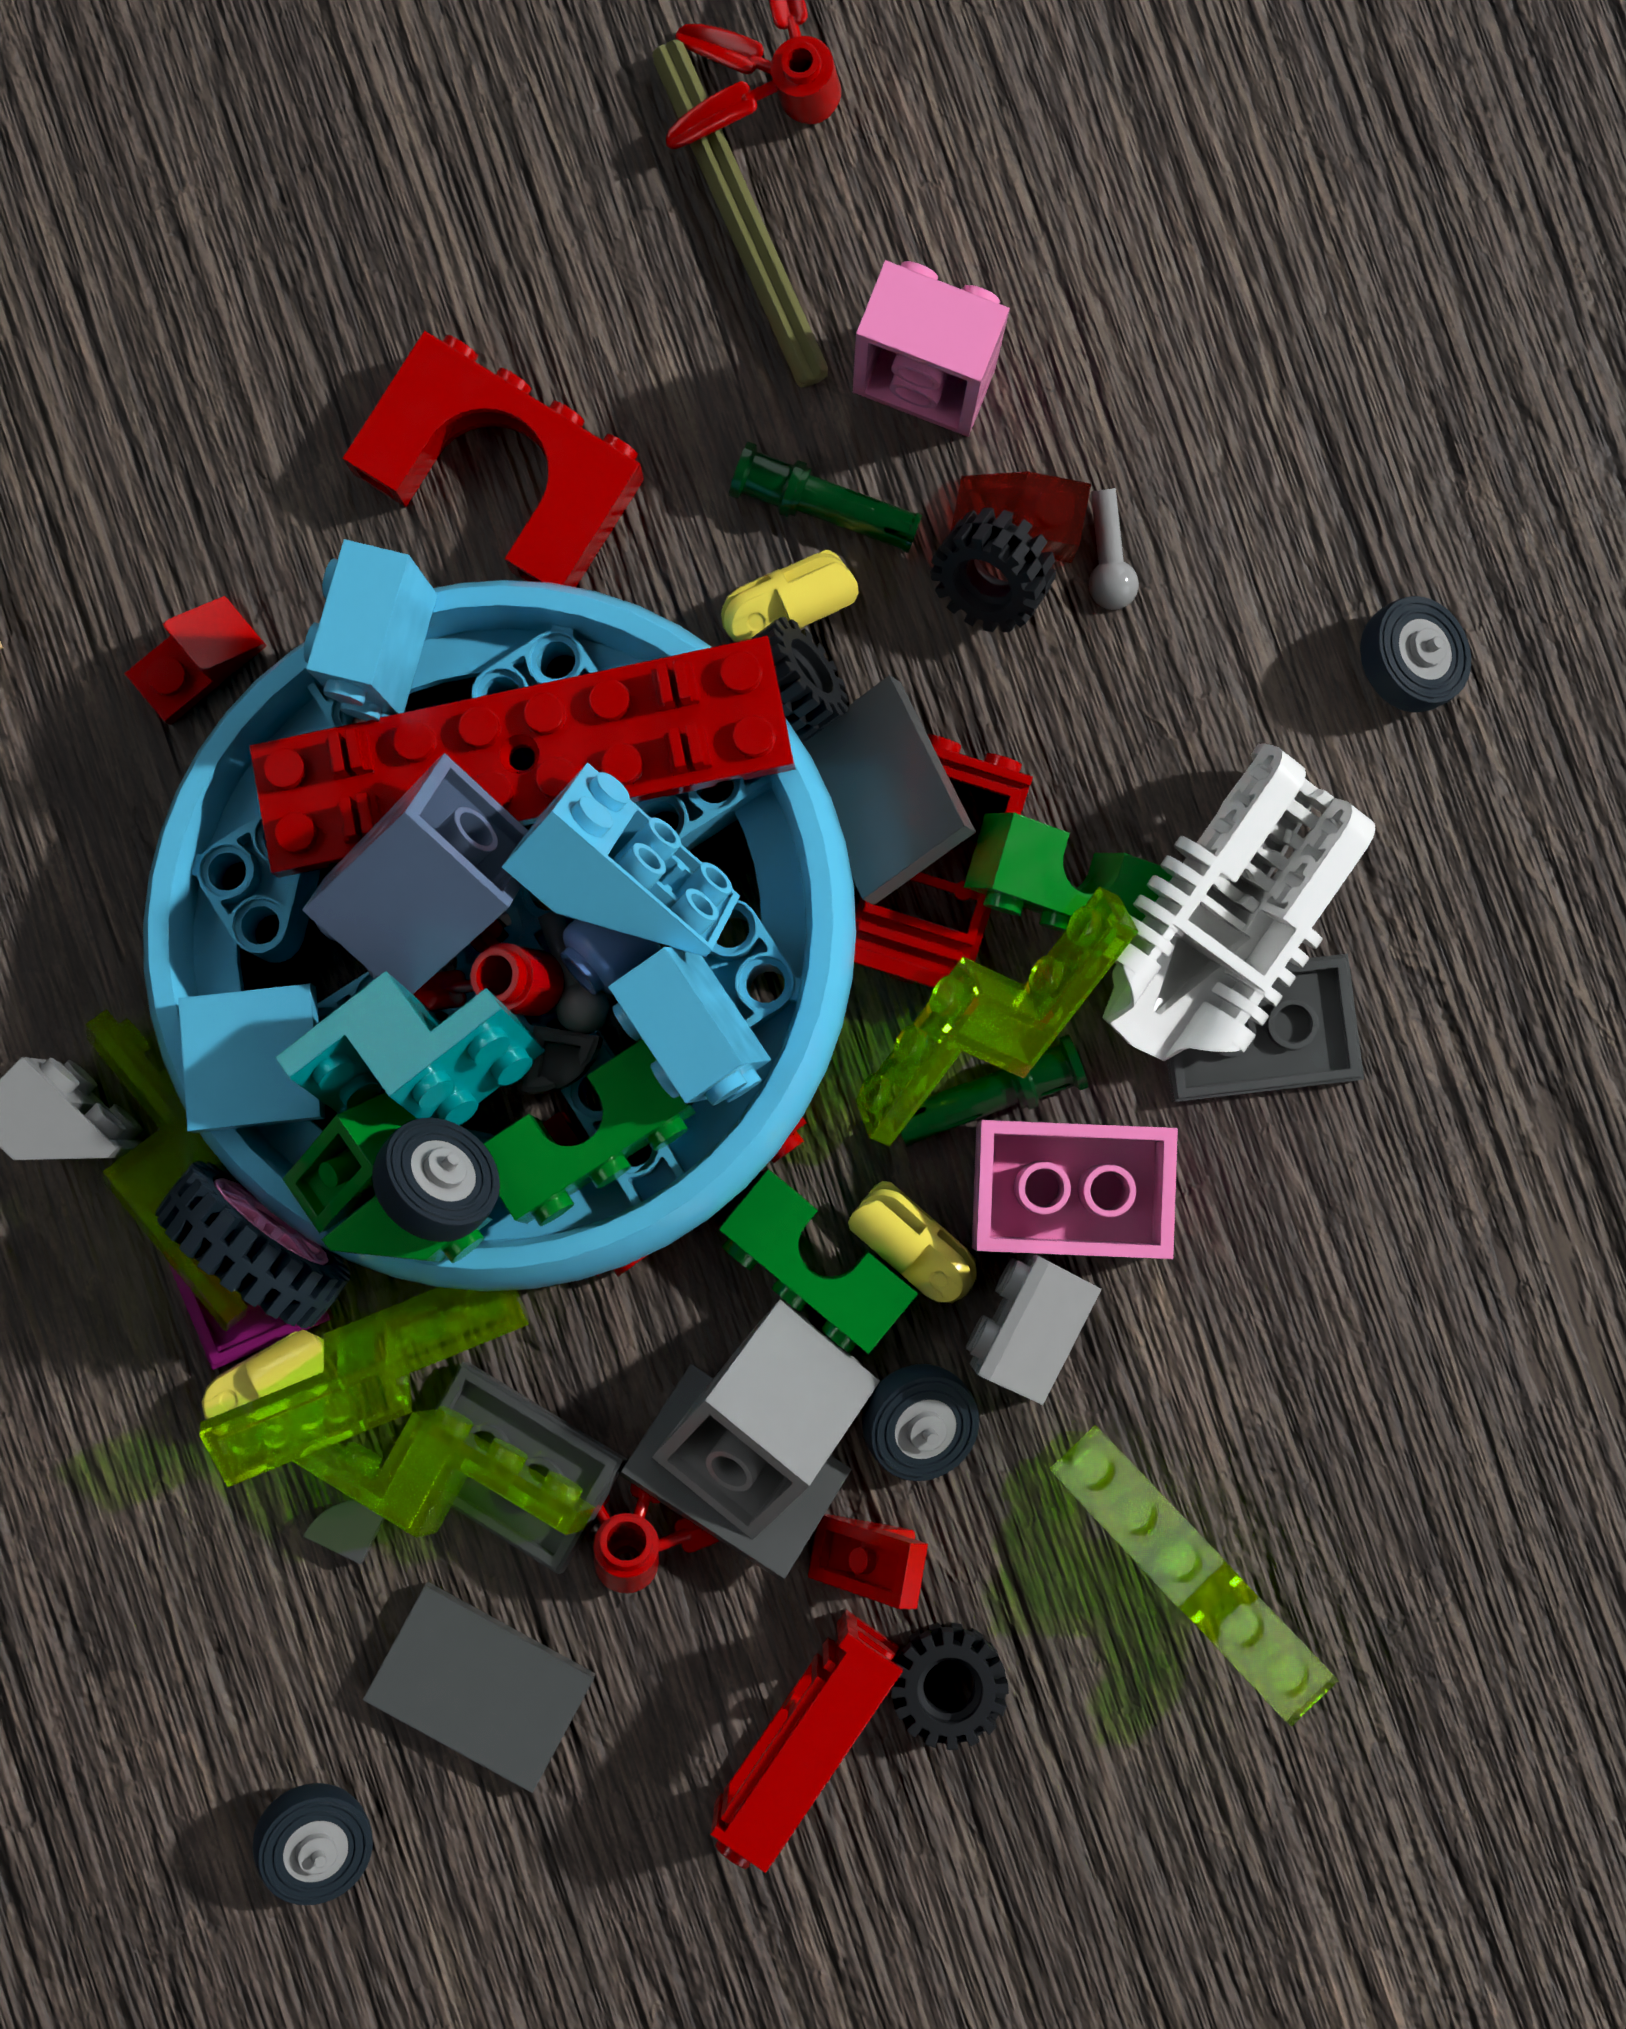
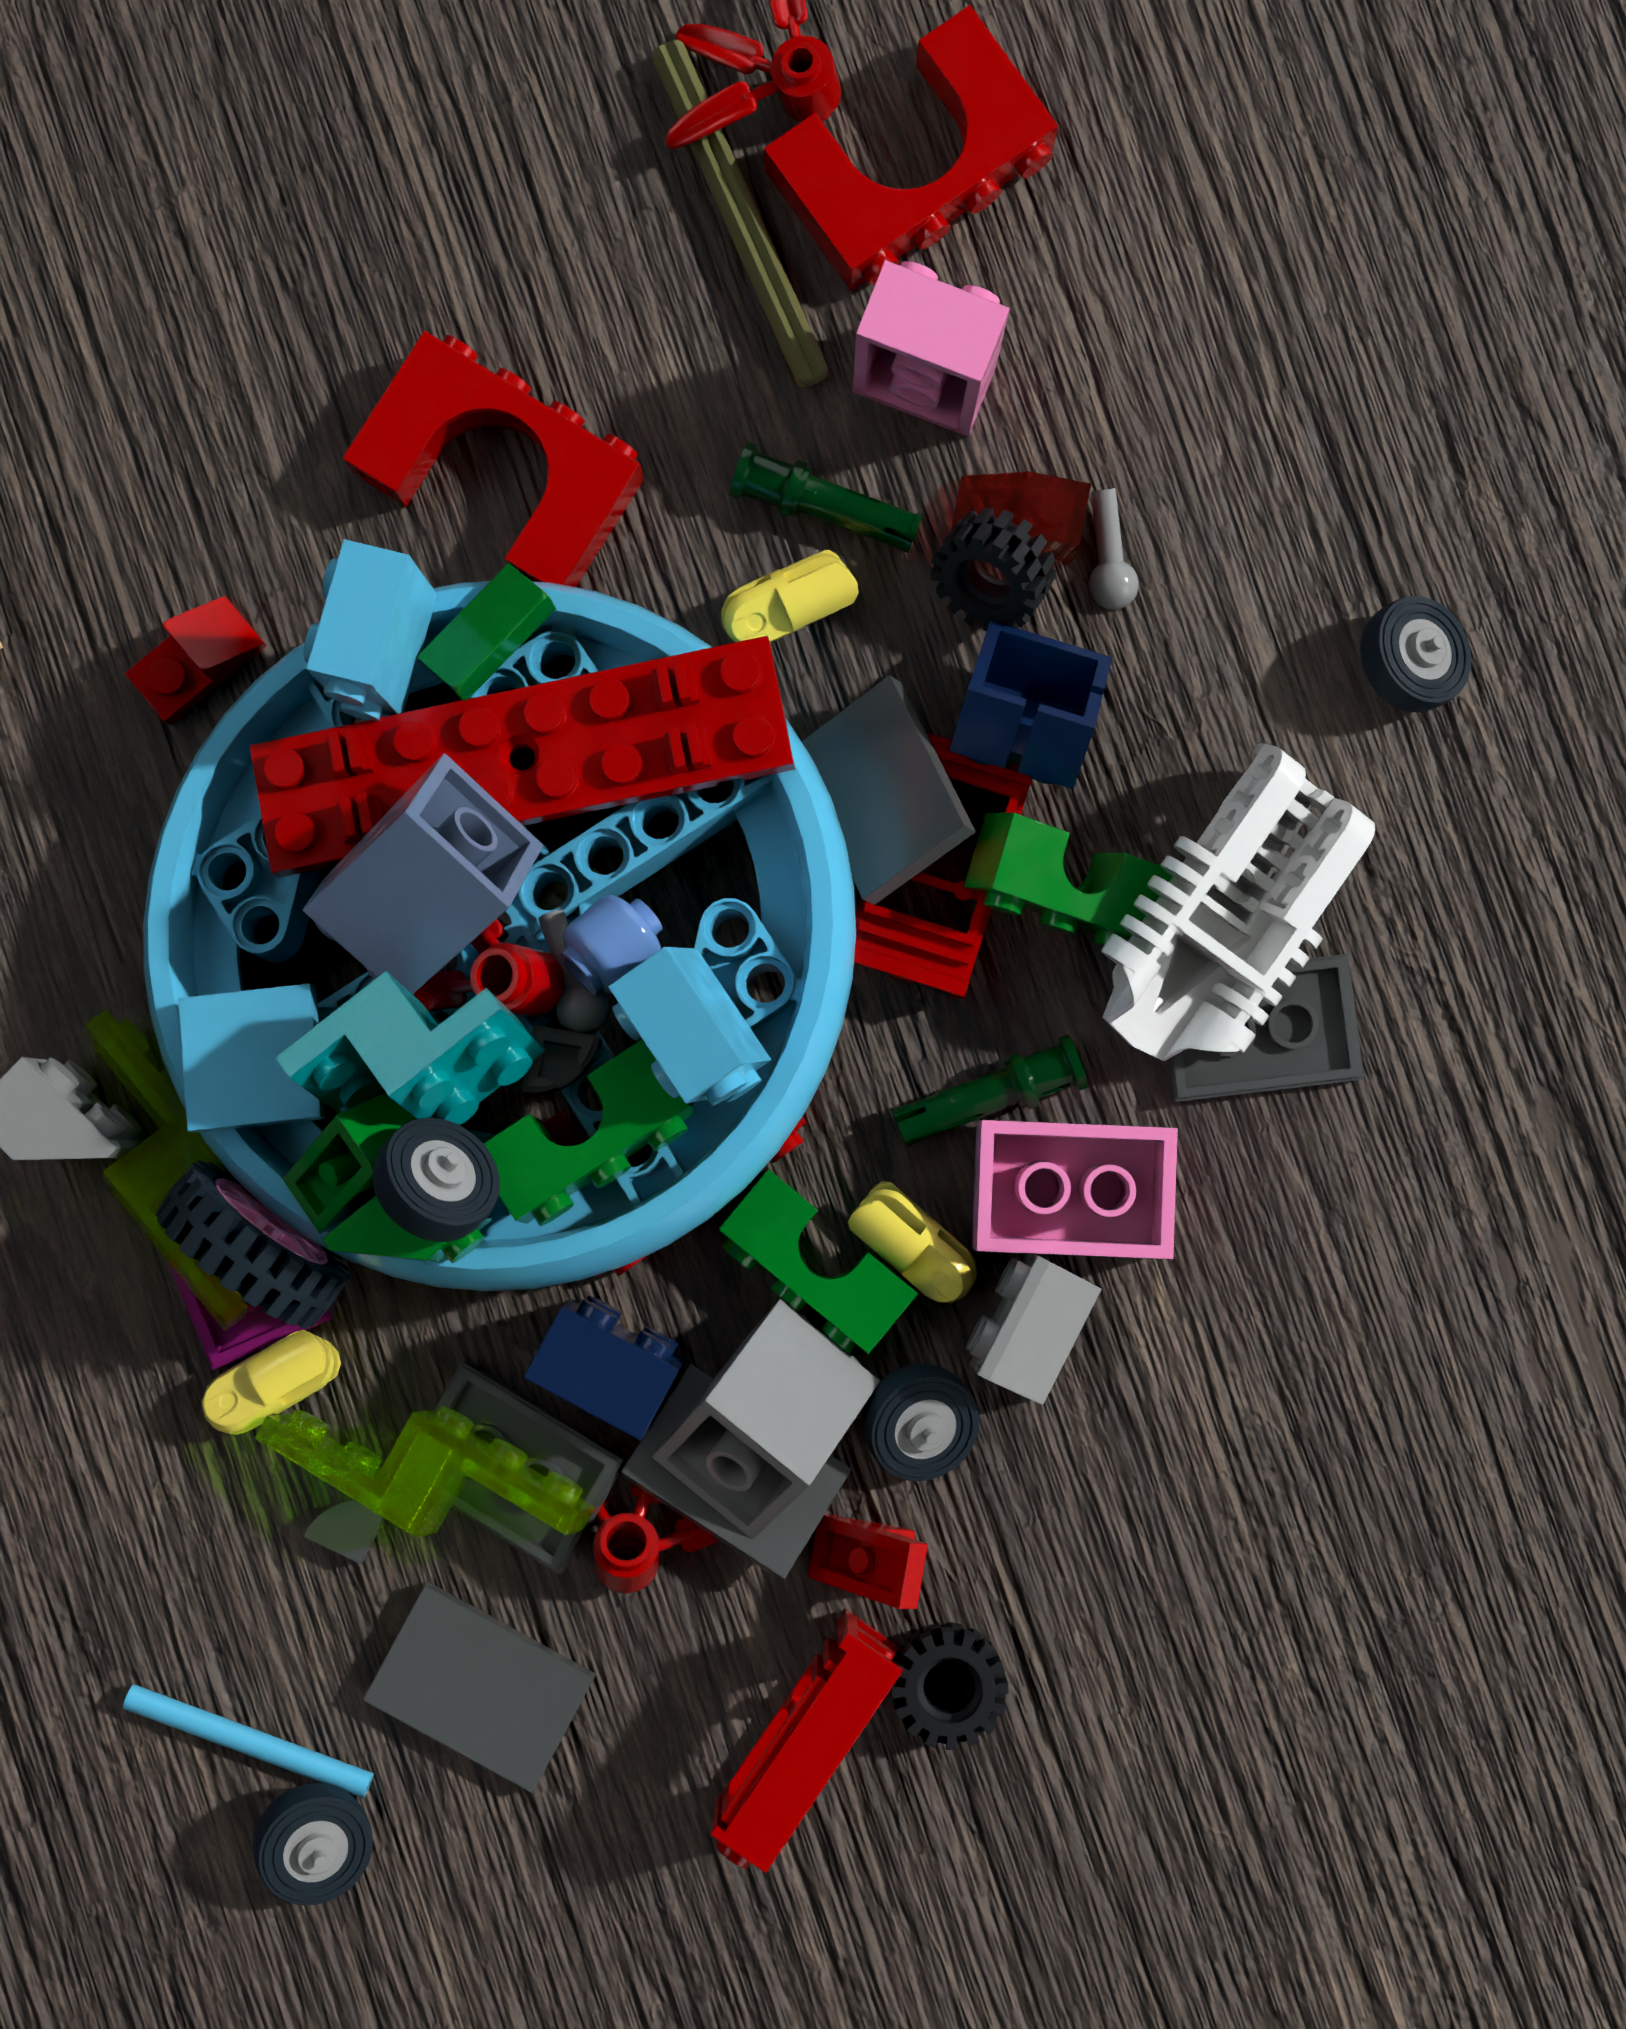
(247, 1740): none -> medium azure bar
(361, 1380): clear neon green bracket -> none
(487, 632): none -> green slope
(606, 1366): none -> dark blue piece
(620, 868): medium azure slope -> none
(806, 680): black tyre -> none
(866, 223): none -> red arch
(995, 1015): clear neon green bracket -> none
(1031, 704): none -> dark blue piece
(1194, 1576): clear neon green bracket -> none

